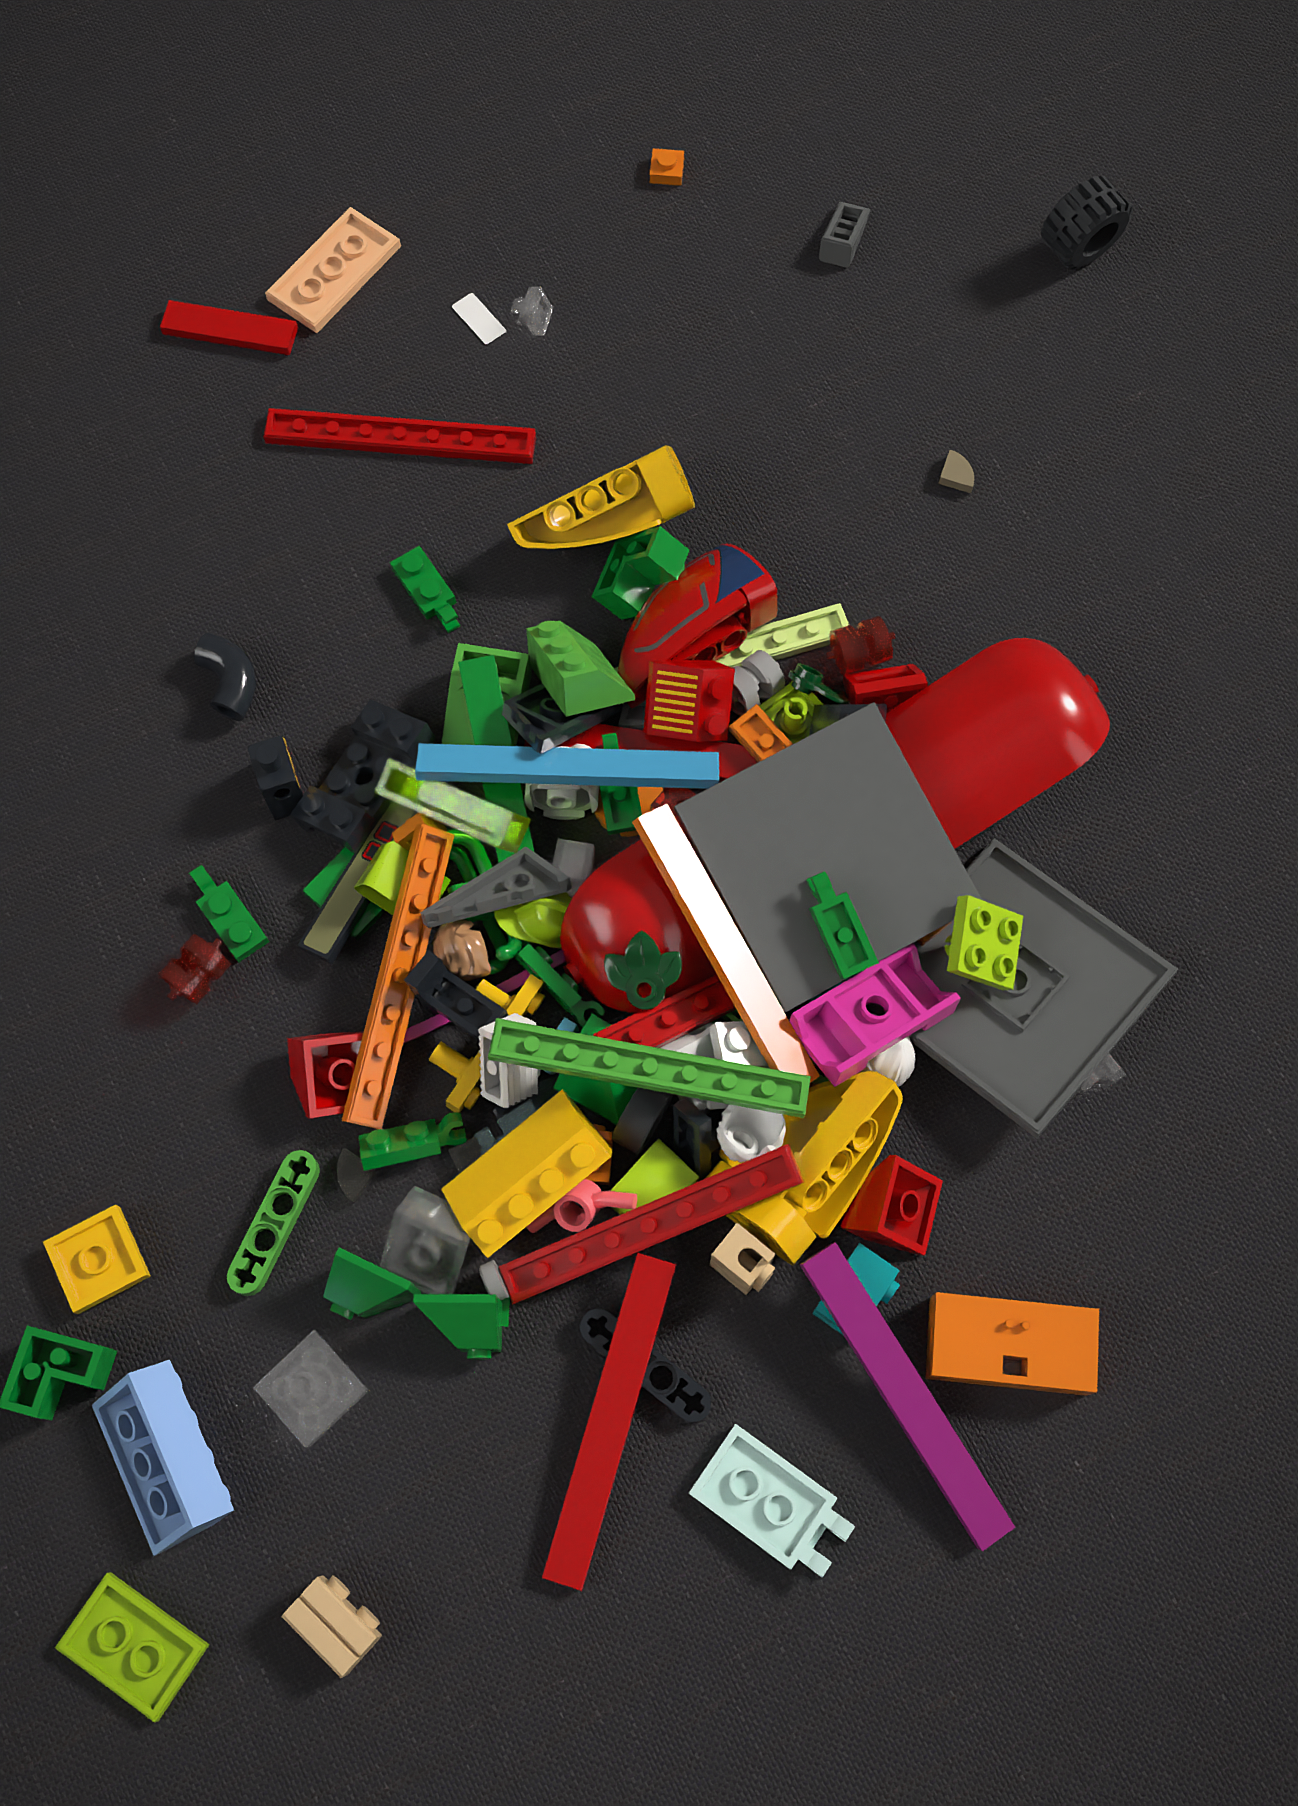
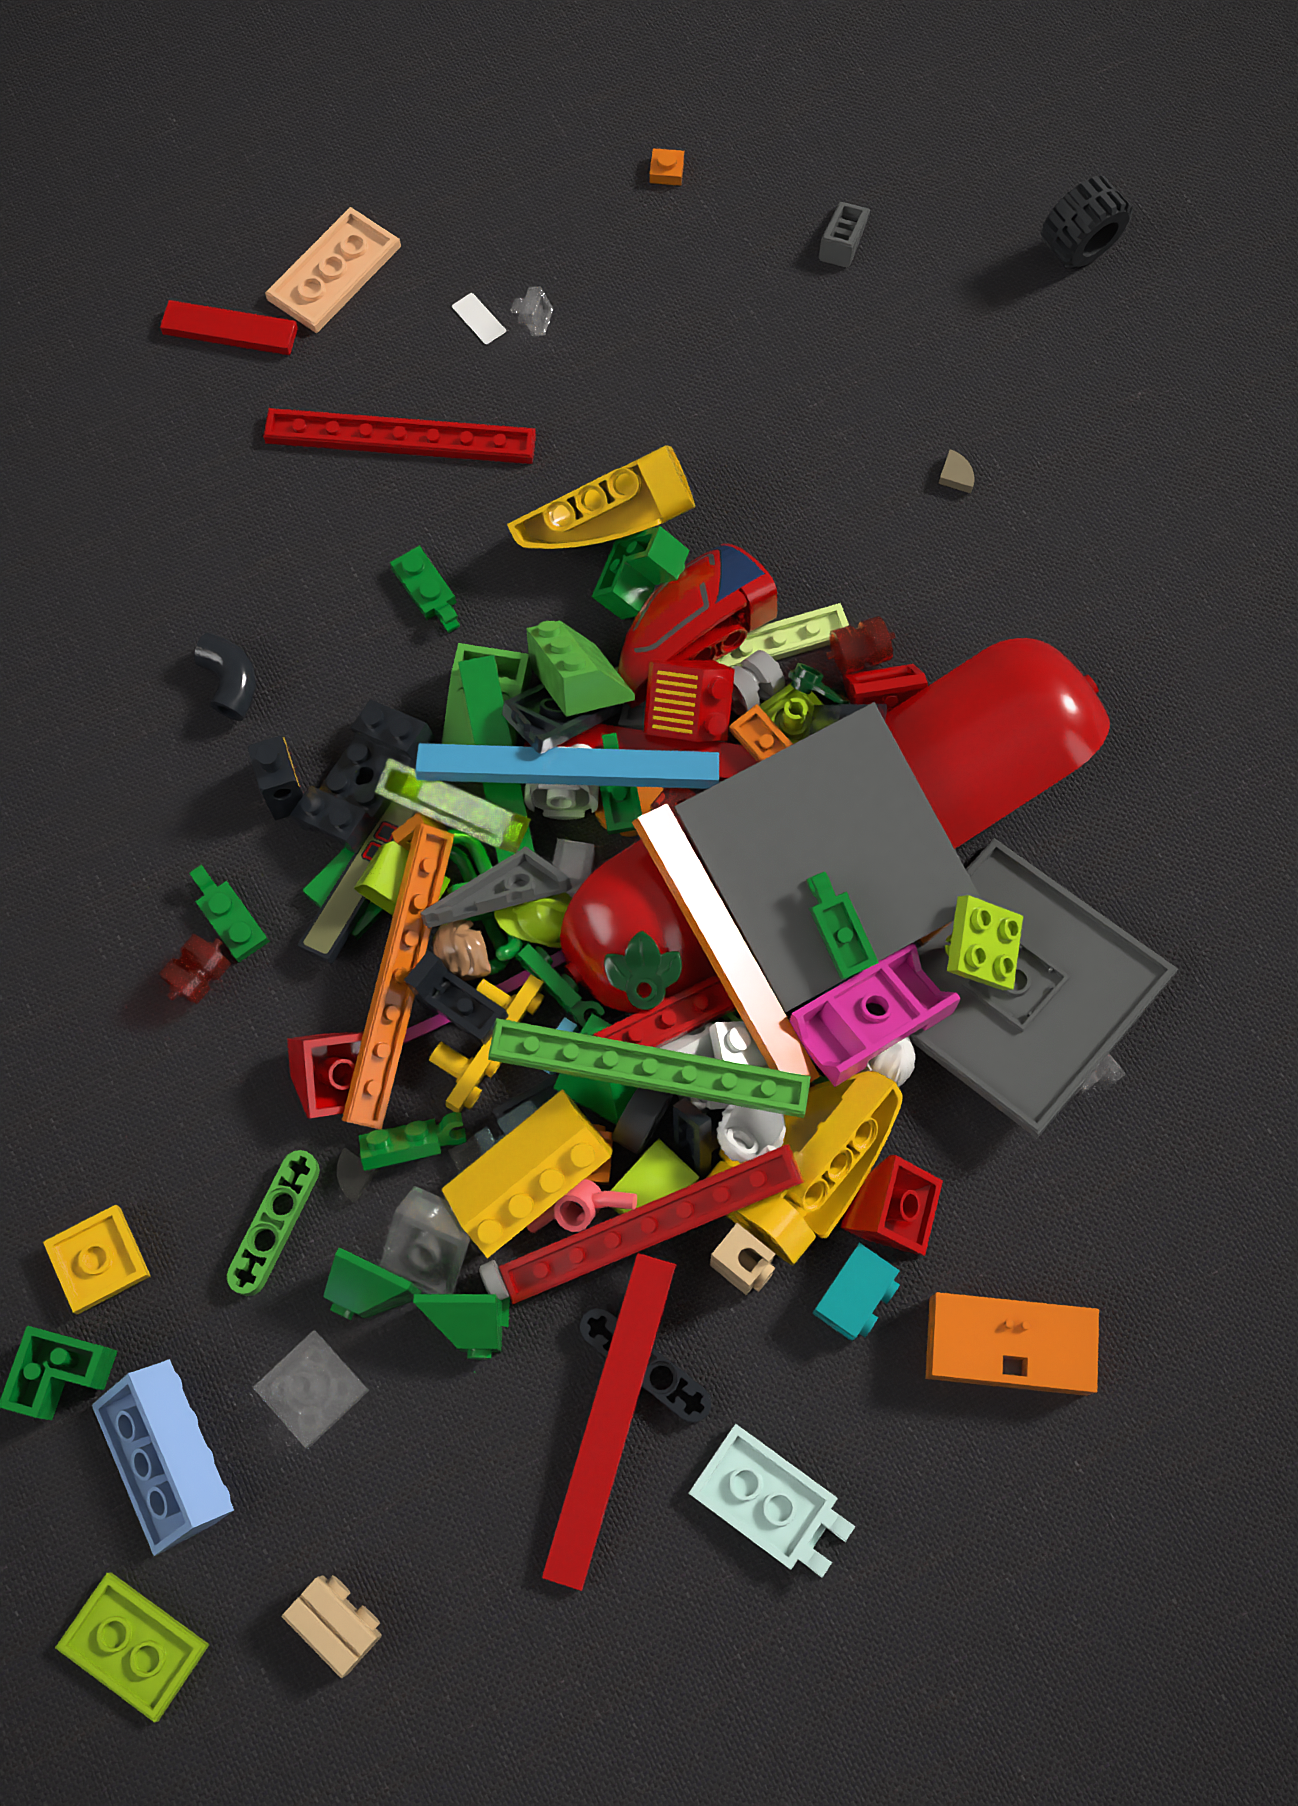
(503, 1081): white brick -> none
(907, 1396): magenta tile -> none

